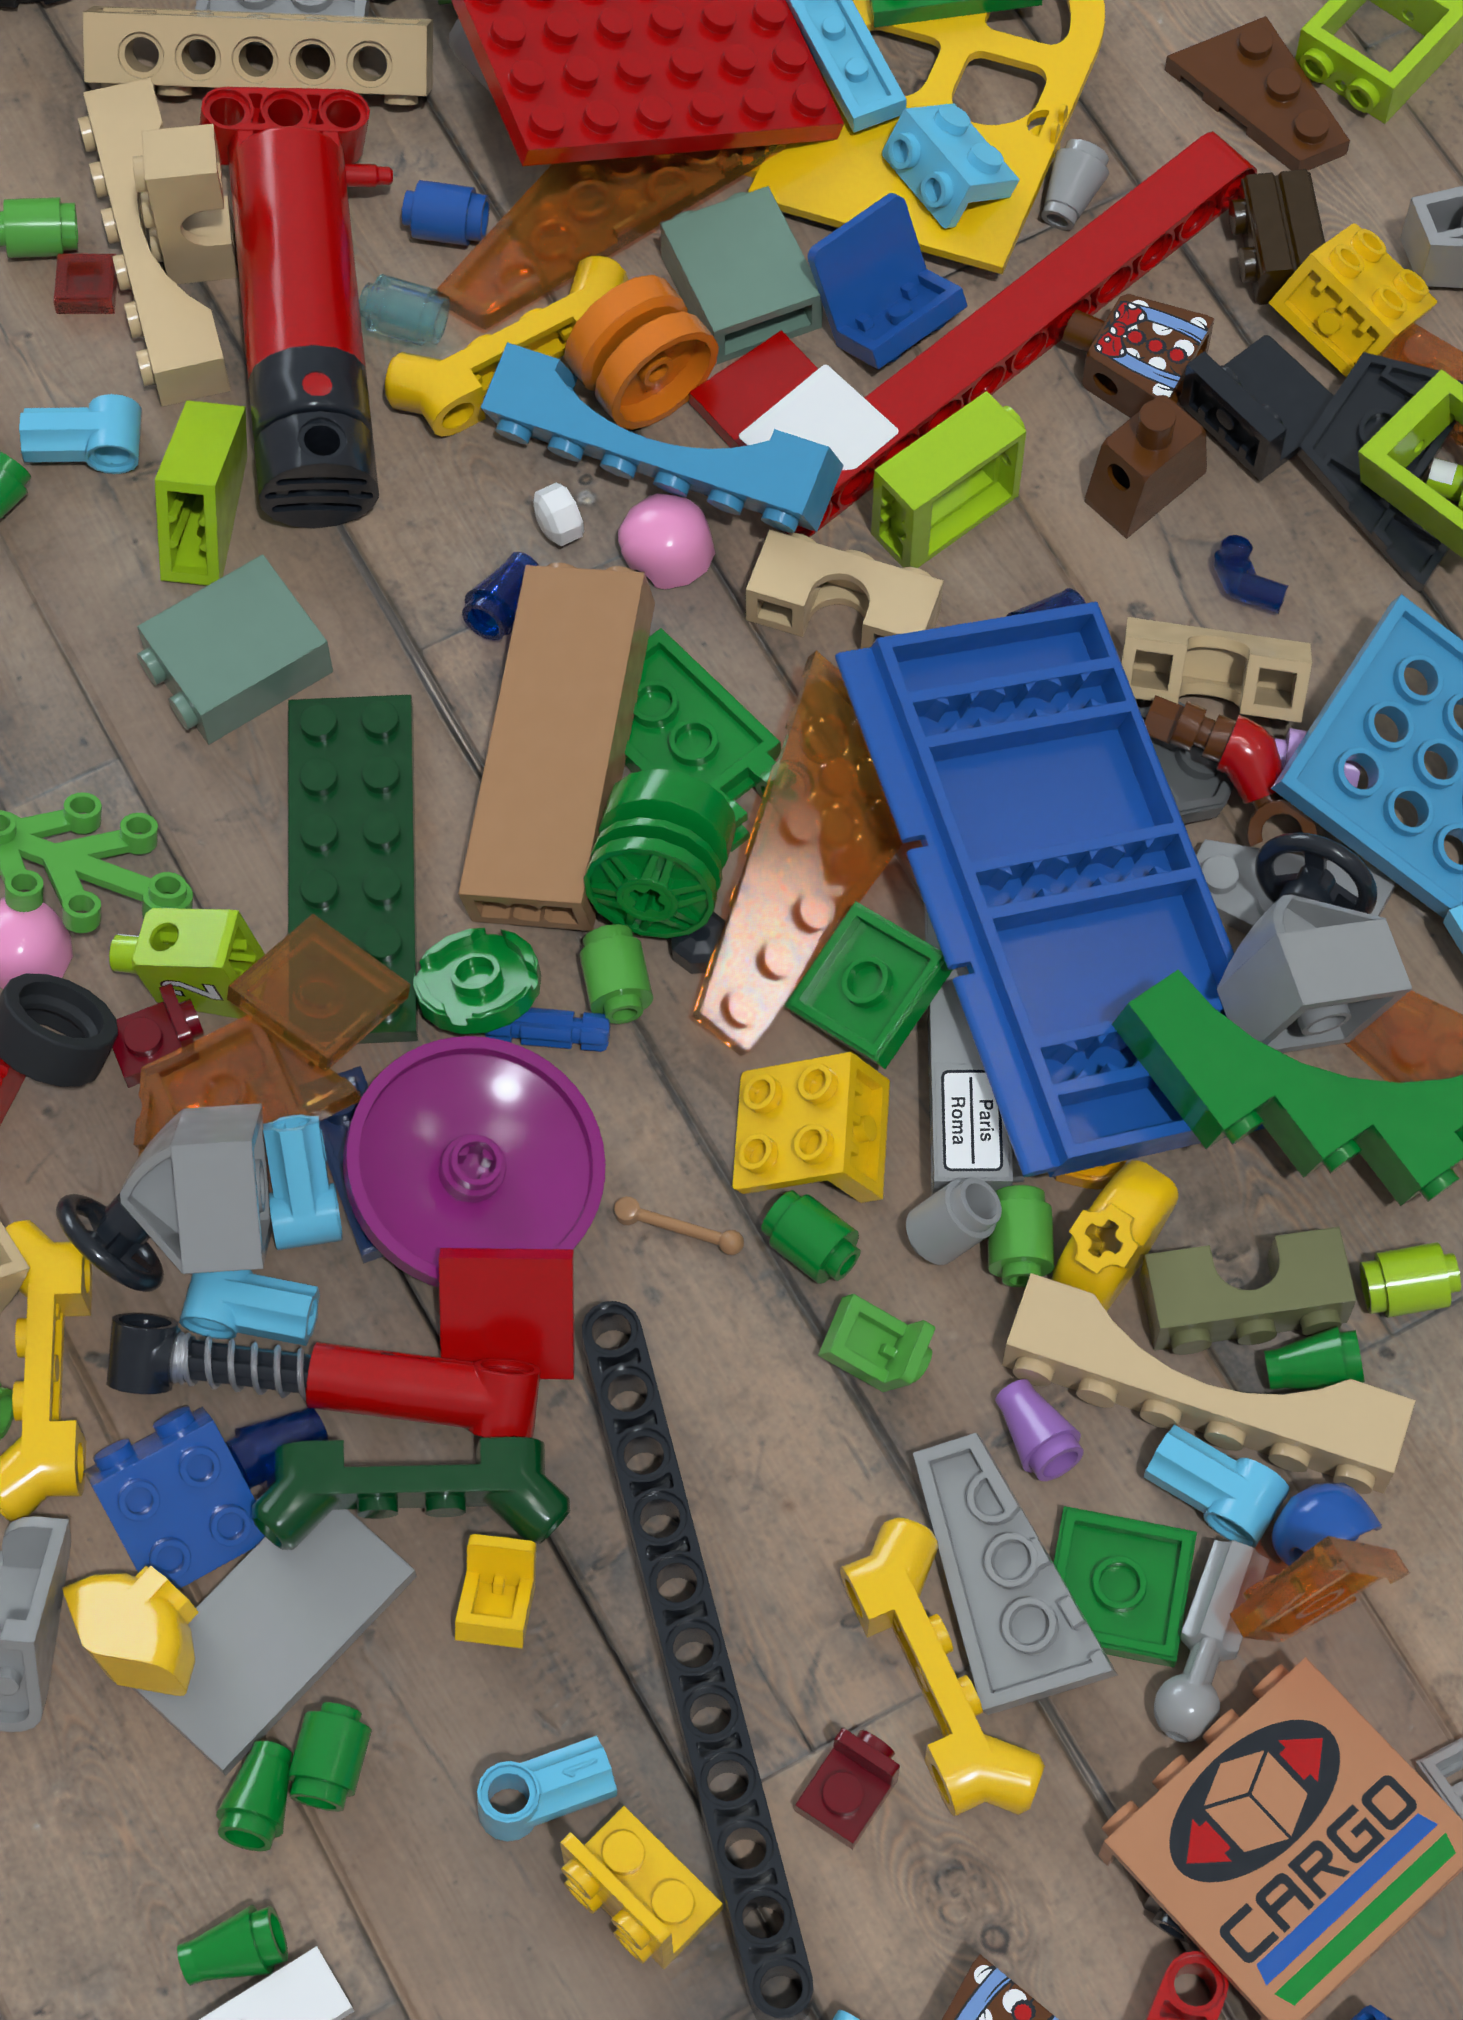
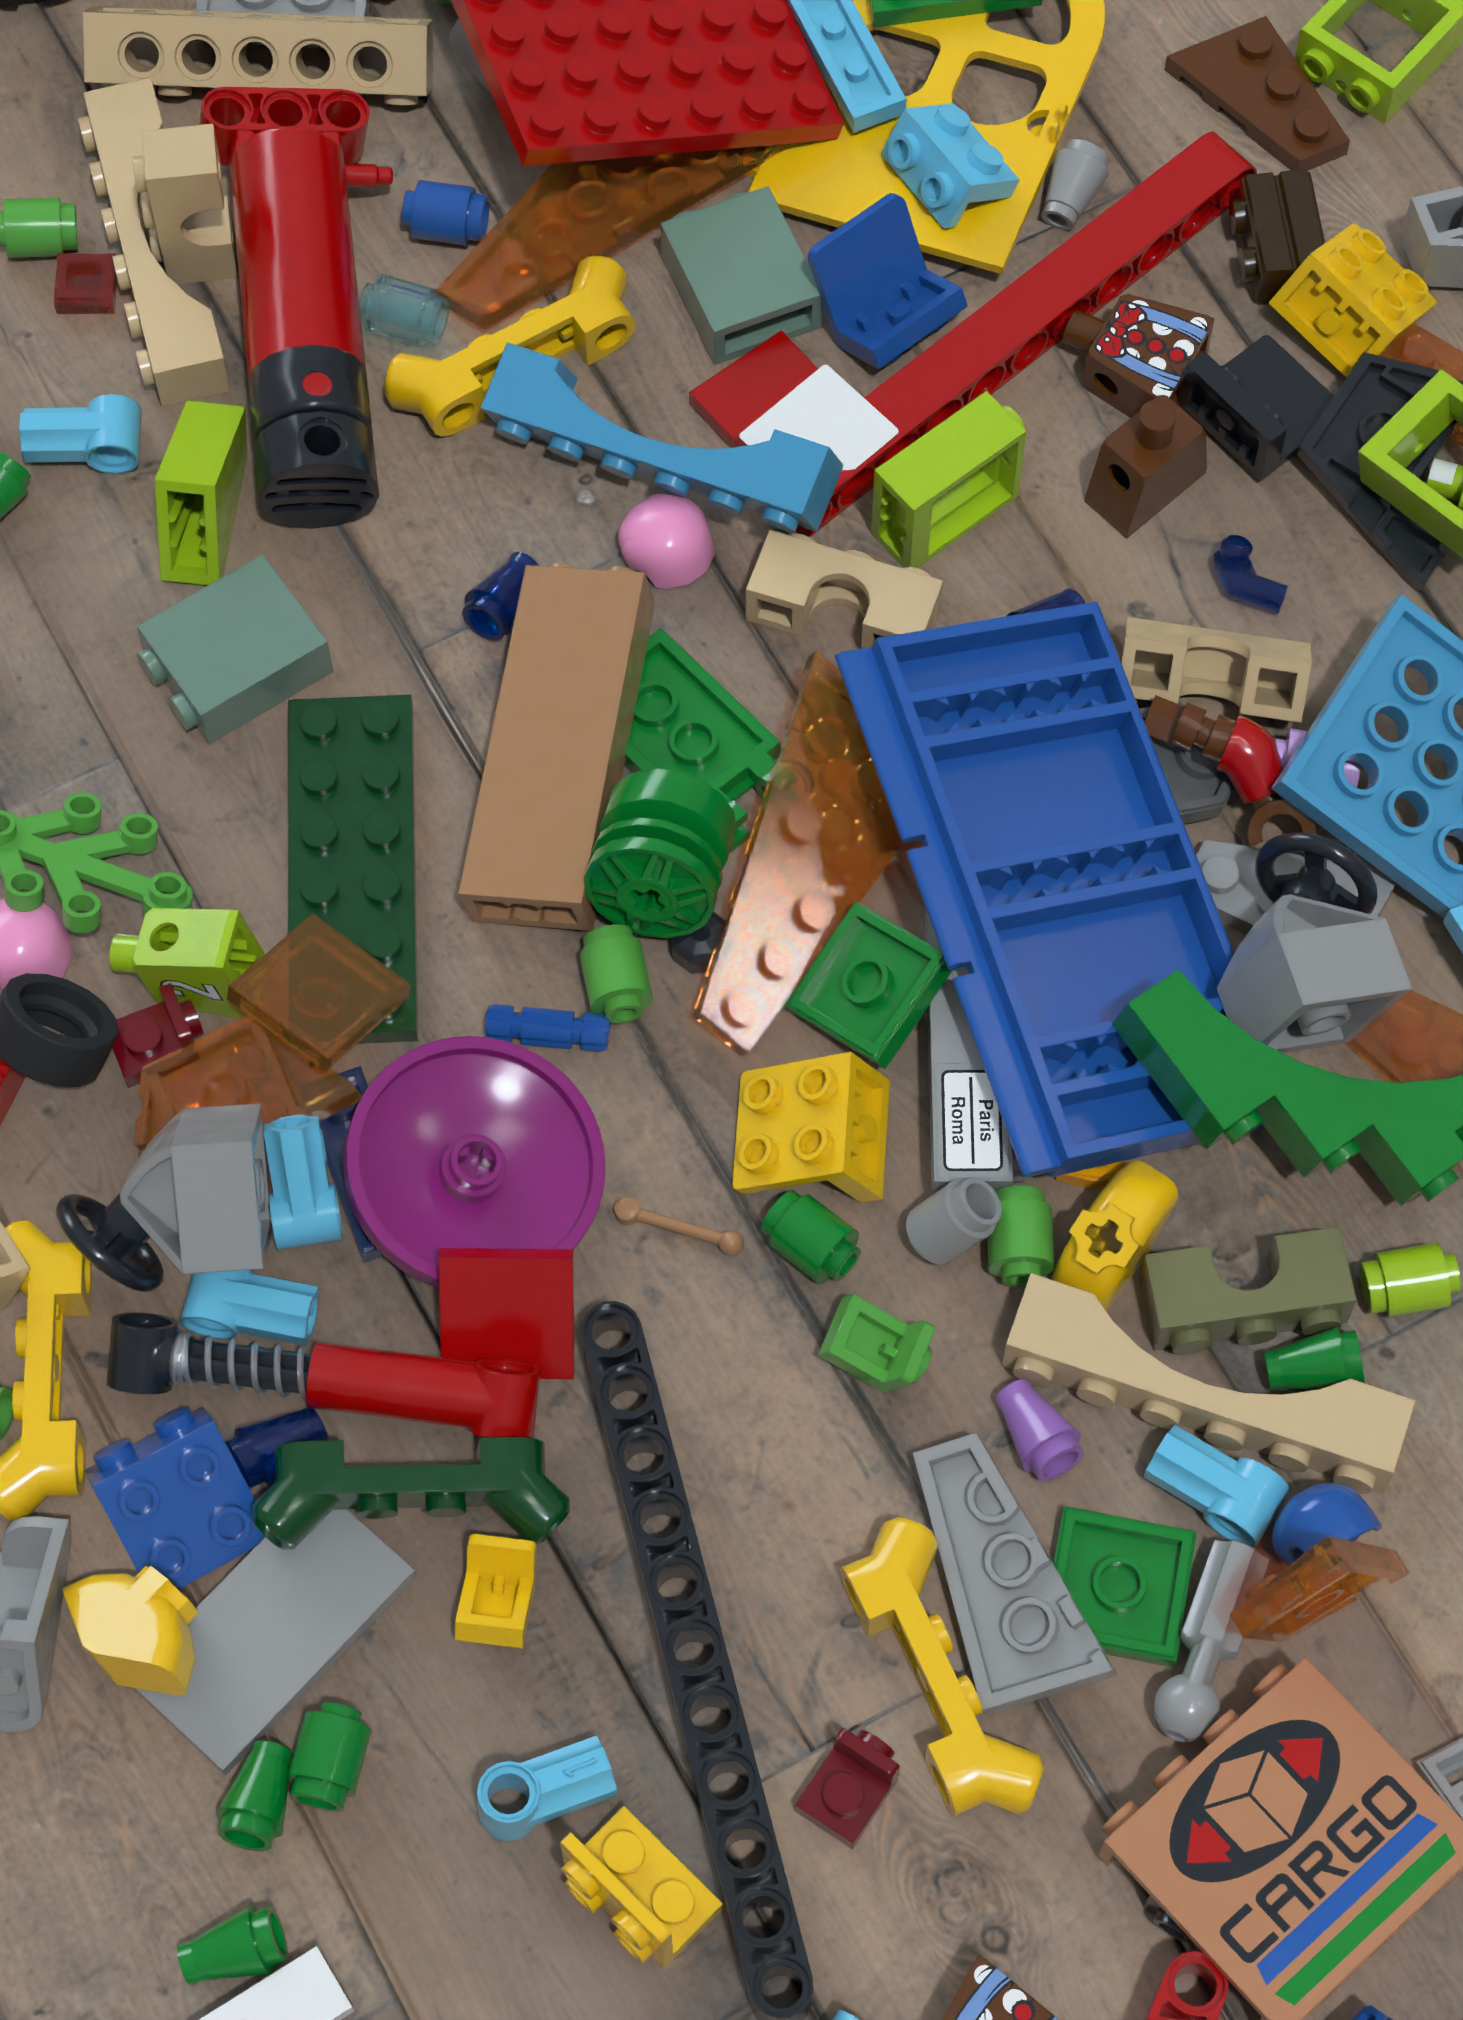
(477, 981): green tile -> none
(558, 514): white tile -> none
(640, 351): orange wheel -> none

